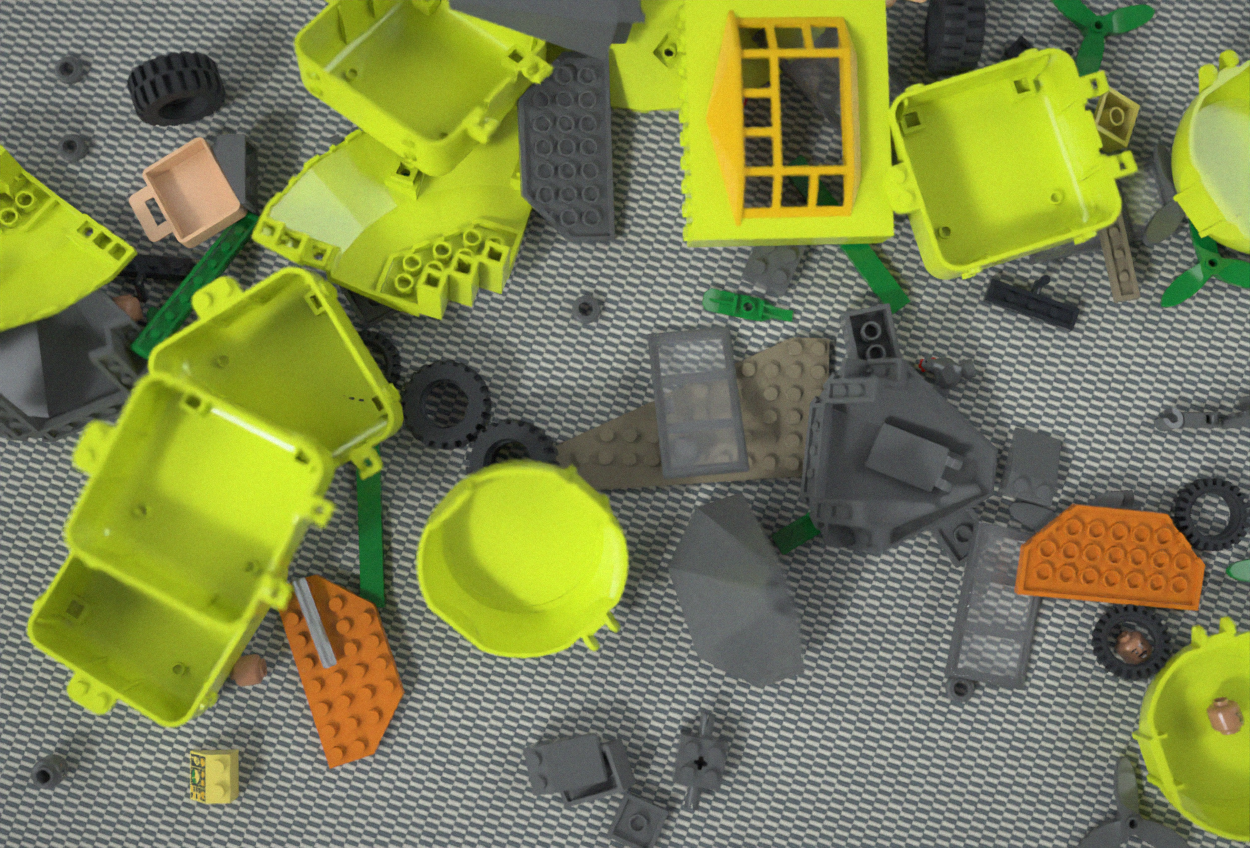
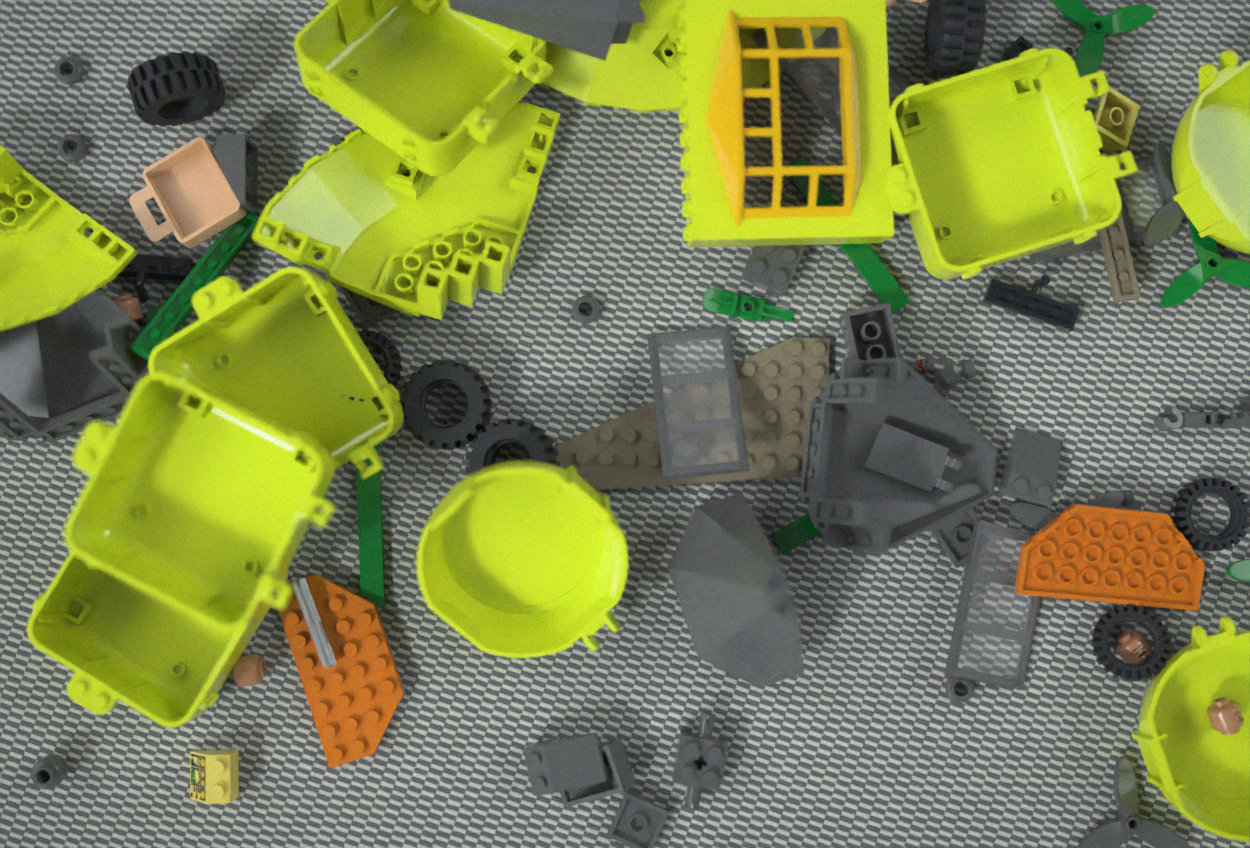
(569, 148): dark grey plate -> none

